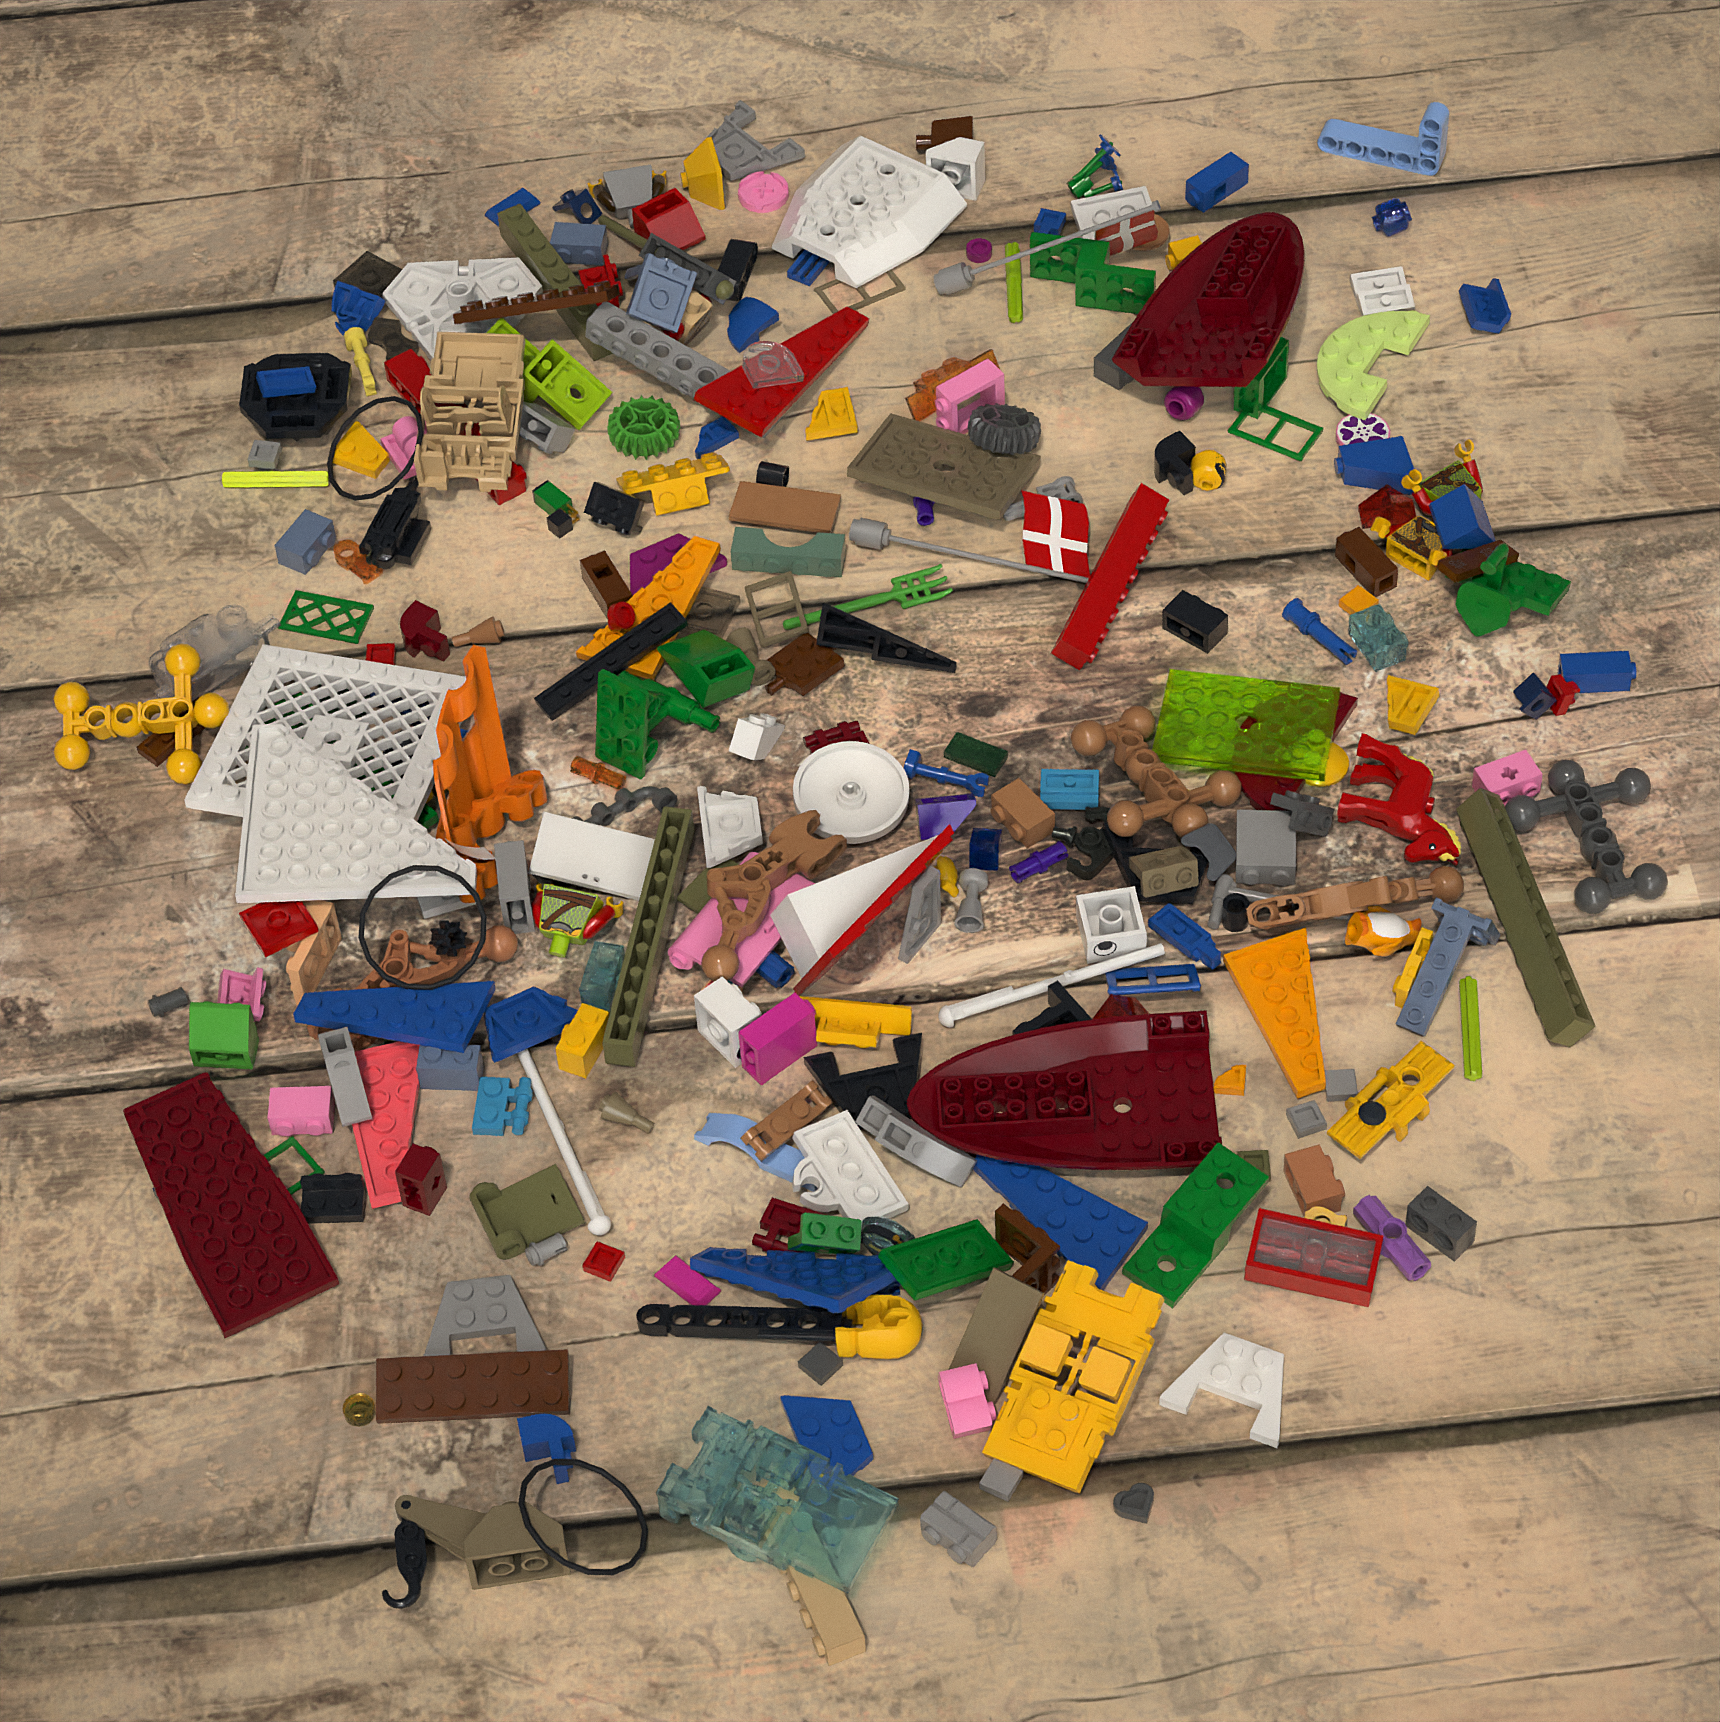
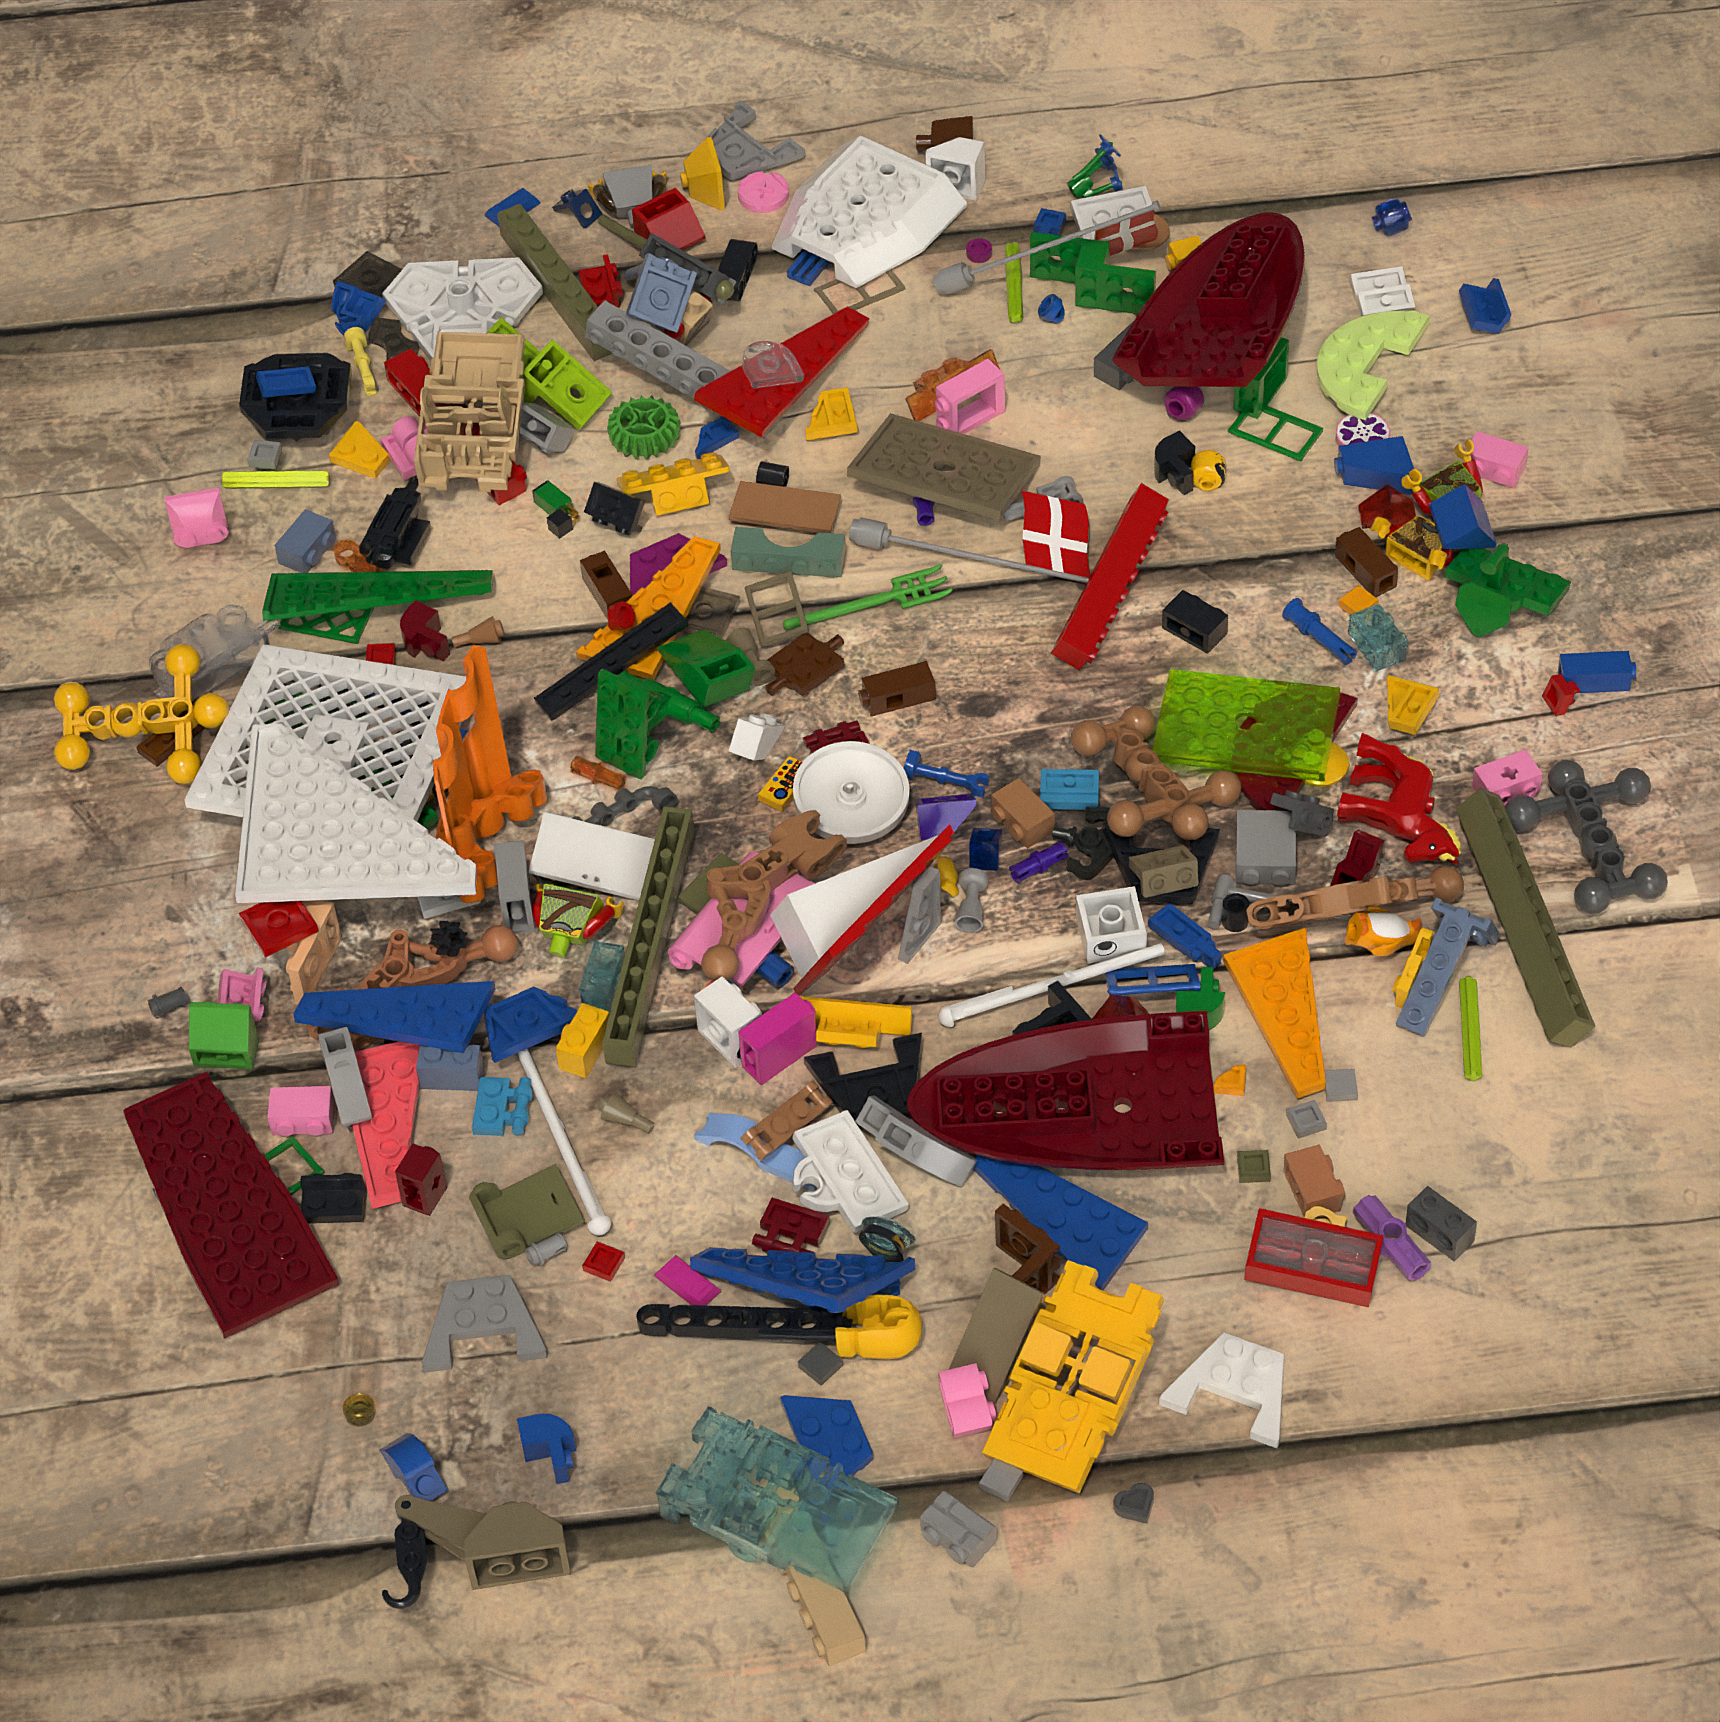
(197, 518): none -> bright pink slope
(330, 592): none -> green wing
(341, 431): black piece -> none
(414, 1466): none -> blue brick
(440, 983): black piece -> none
(472, 1386): reddish brown plate -> none
(475, 852): white sticker -> none
(527, 303): reddish brown plate -> none
(556, 1556): black piece -> none
(580, 242): sand blue brick -> none
(728, 825): white wing -> none
(748, 320): blue brick -> none
(779, 789): none -> yellow tile
(827, 1235): green bracket -> none
(848, 632): black wedge -> none
(897, 688): none -> reddish brown brick
(945, 1259): green tile -> none
(975, 754): clear green tile -> none
(1004, 429): dark grey gear -> none
(1050, 308): none -> blue tile
(1195, 1224): green bracket -> none
(1206, 999): none -> green brick
(1213, 846): black piece -> none
(1216, 182): blue brick -> none
(1361, 859): none -> dark red brick
(1370, 1121): yellow piece -> none
(1389, 148): light blue beam -> none
(1467, 563): reddish brown tile -> none
(1499, 459): none -> bright pink brick
(1534, 696): dark blue bracket -> none

